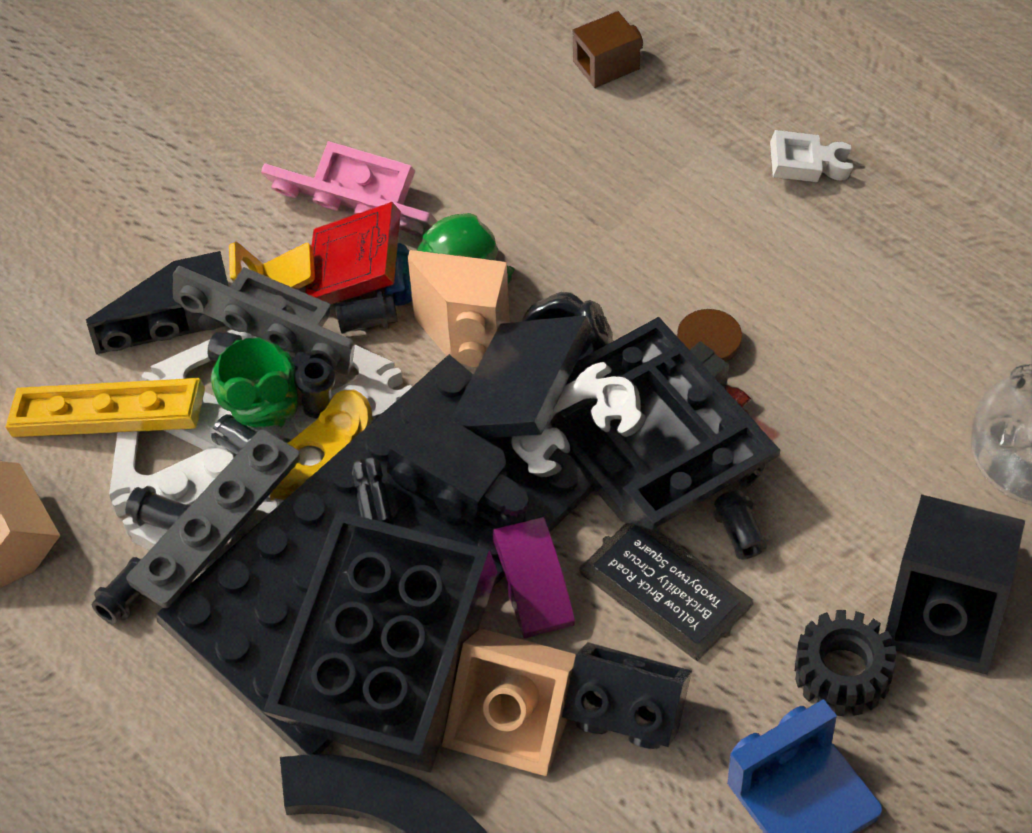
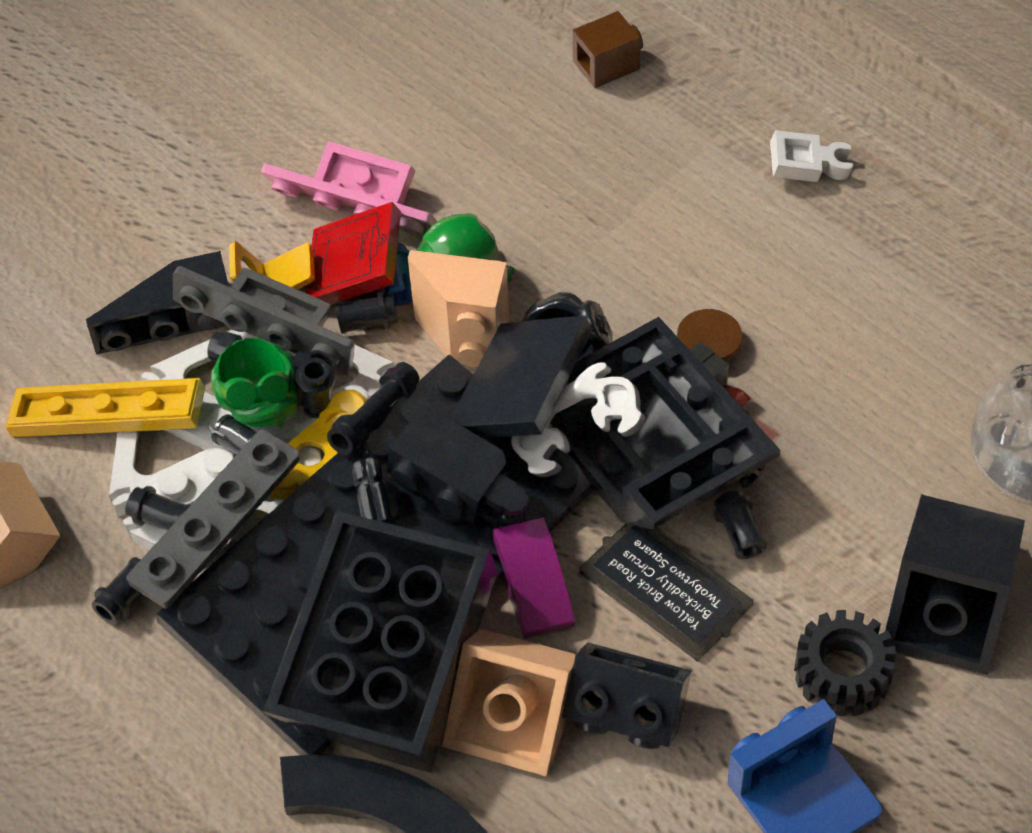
(351, 430): none -> black bar

